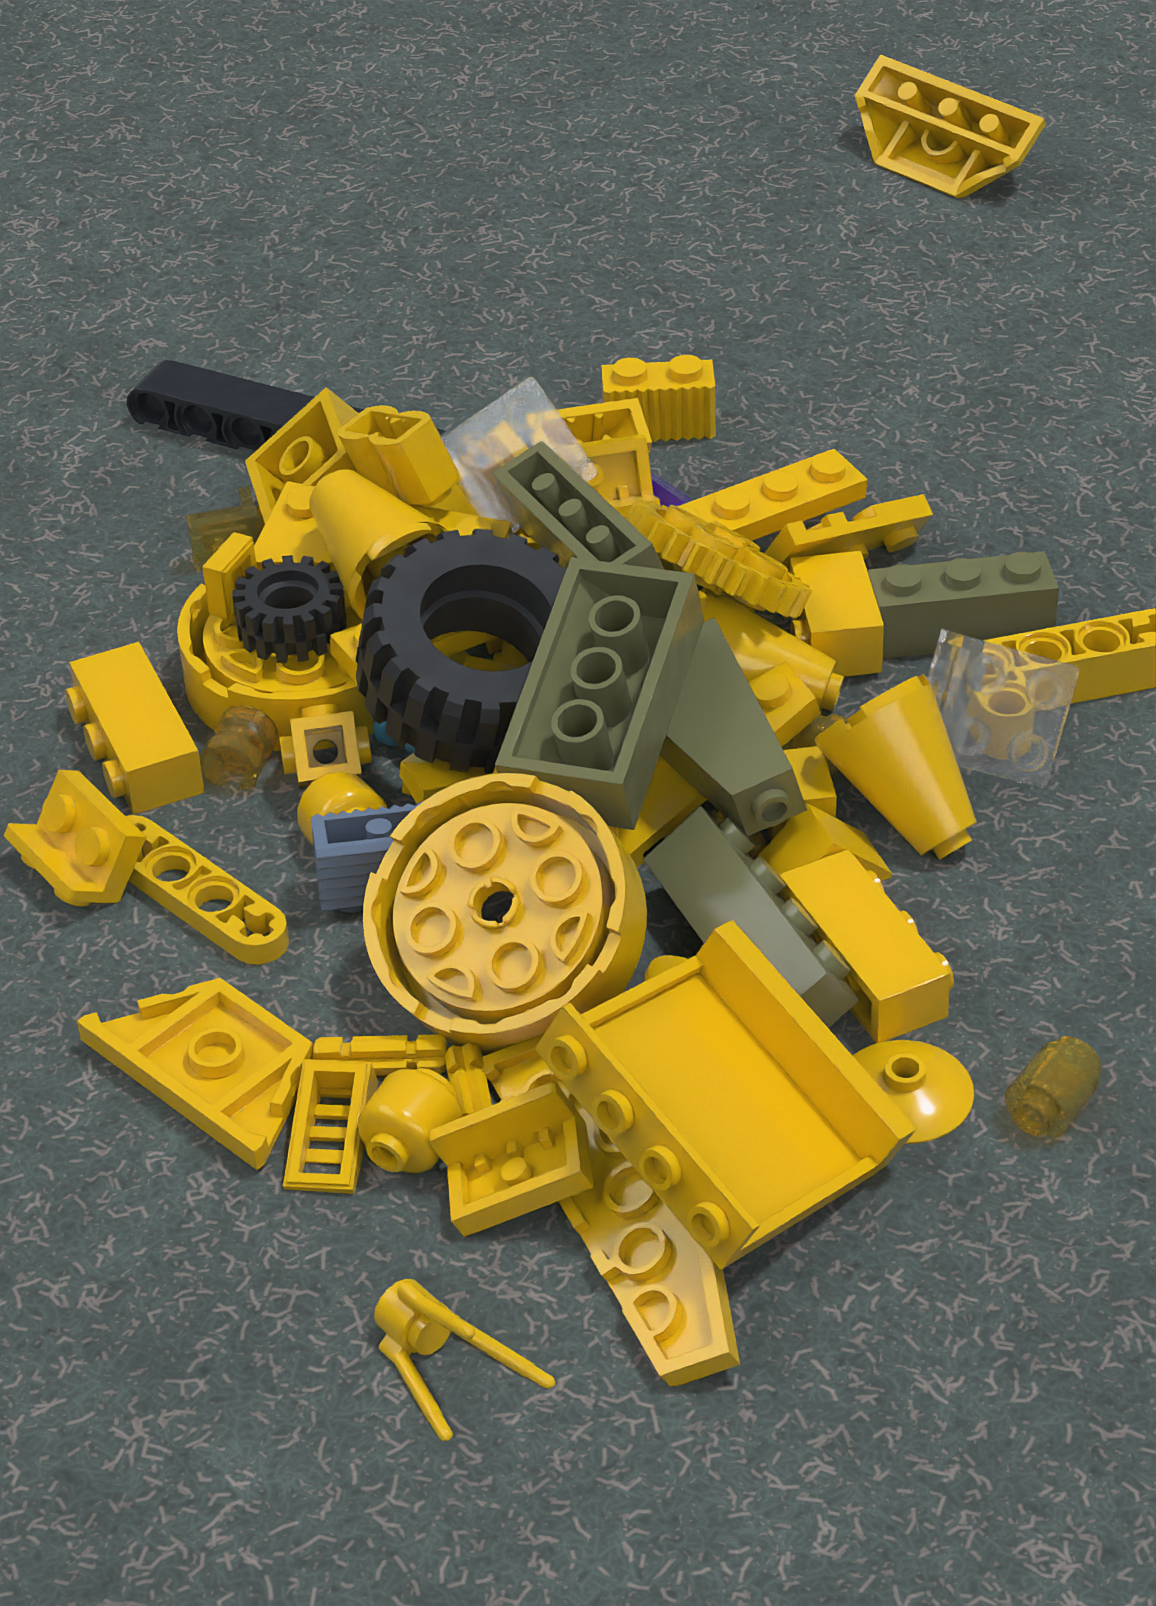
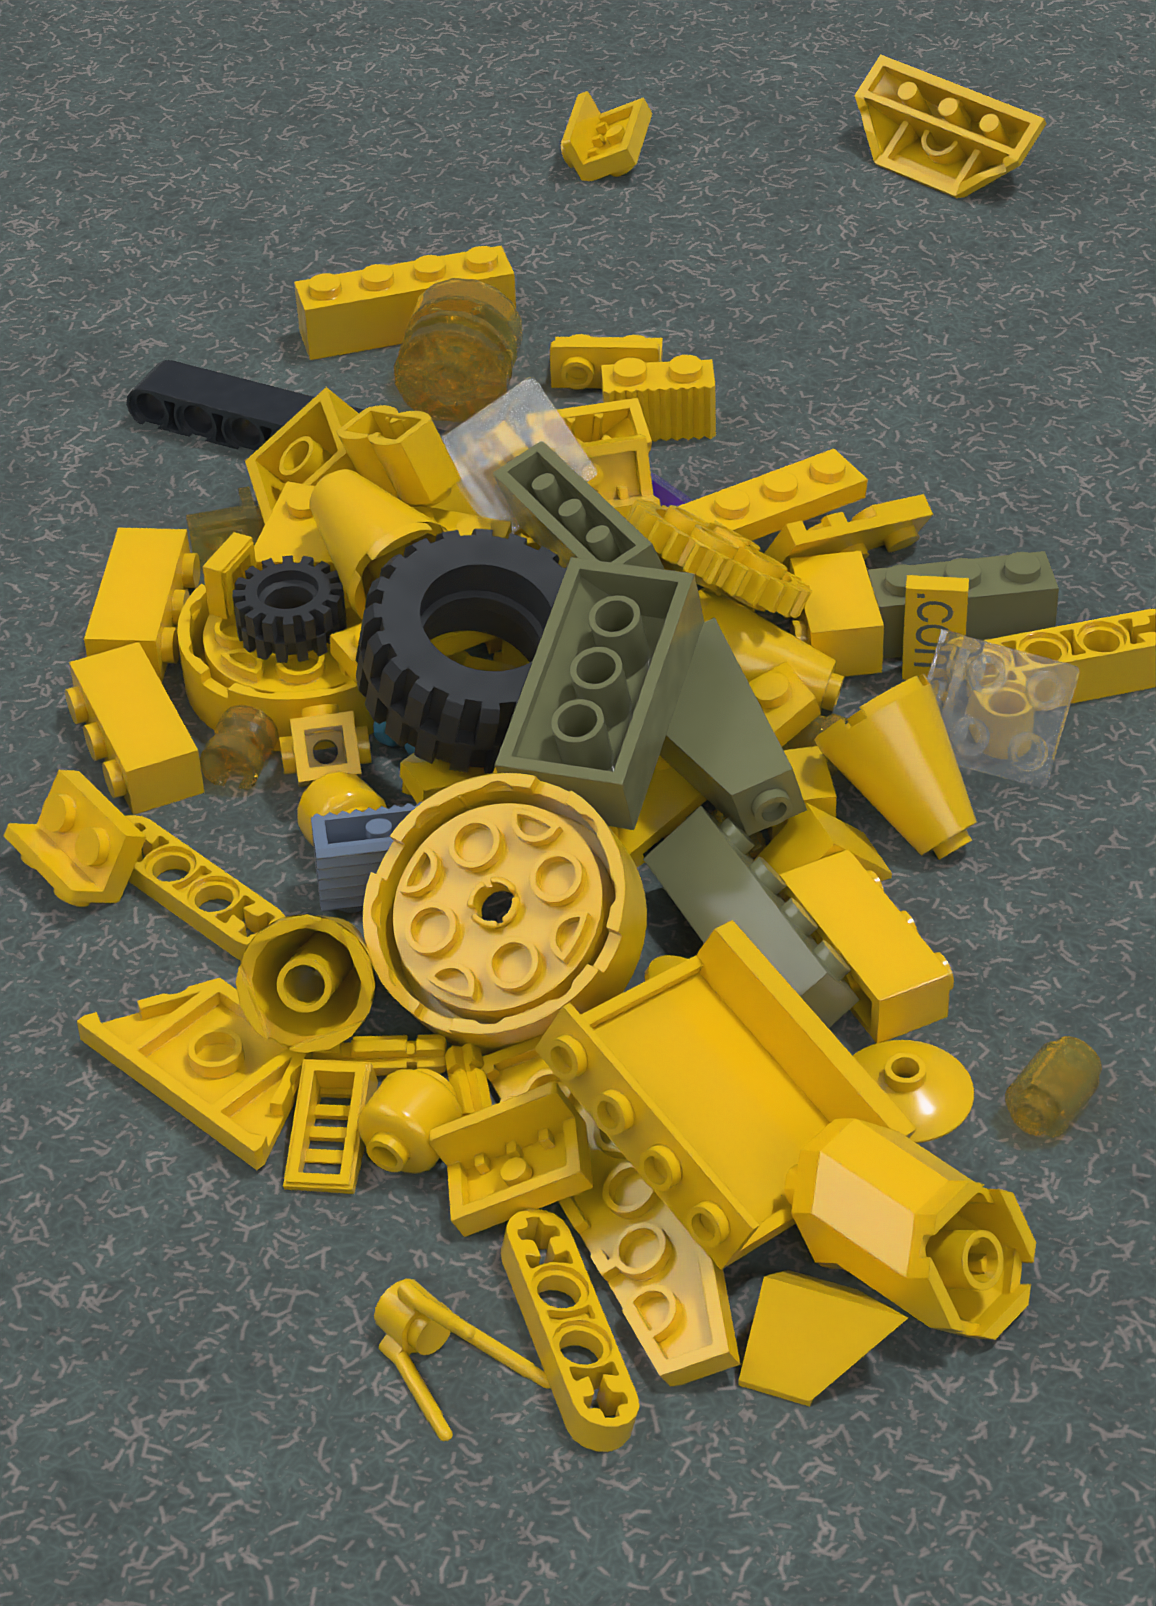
(144, 594): none -> yellow brick
(306, 982): none -> yellow cone
(375, 304): none -> yellow brick
(458, 349): none -> clear yellow wheel
(571, 1326): none -> yellow beam
(578, 358): none -> yellow bracket
(604, 141): none -> yellow bracket
(810, 1335): none -> yellow slope
(912, 1228): none -> yellow brick
(930, 606): none -> yellow tile

